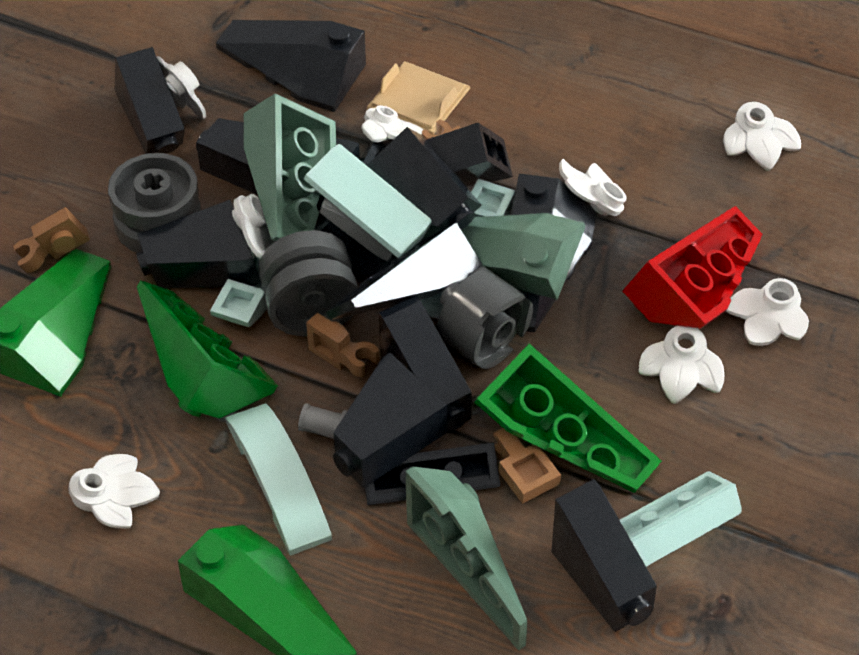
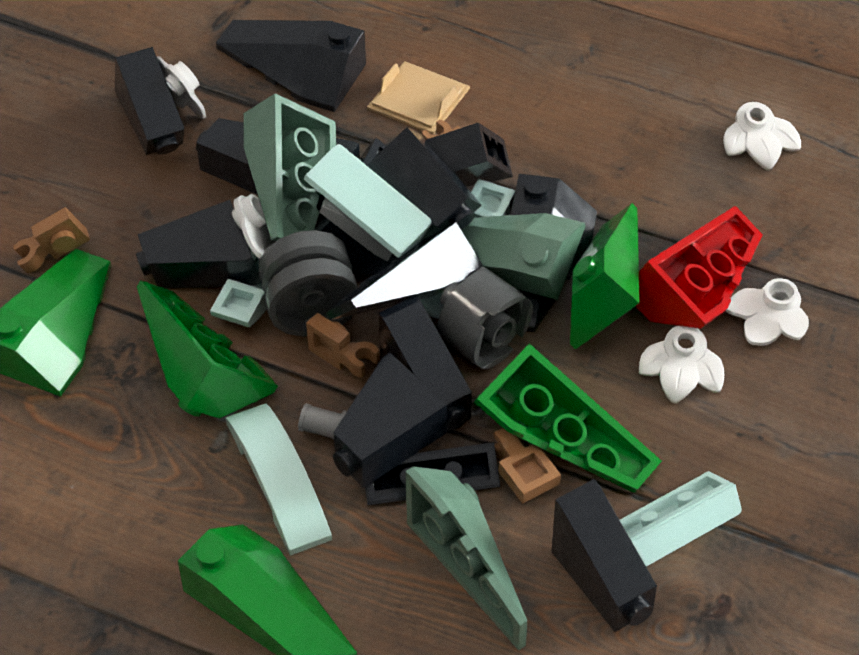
(114, 491): white plate -> none
(151, 193): dark grey wheel -> none
(383, 124): white plate -> none
(594, 188): white plate -> none
(606, 277): none -> green wedge

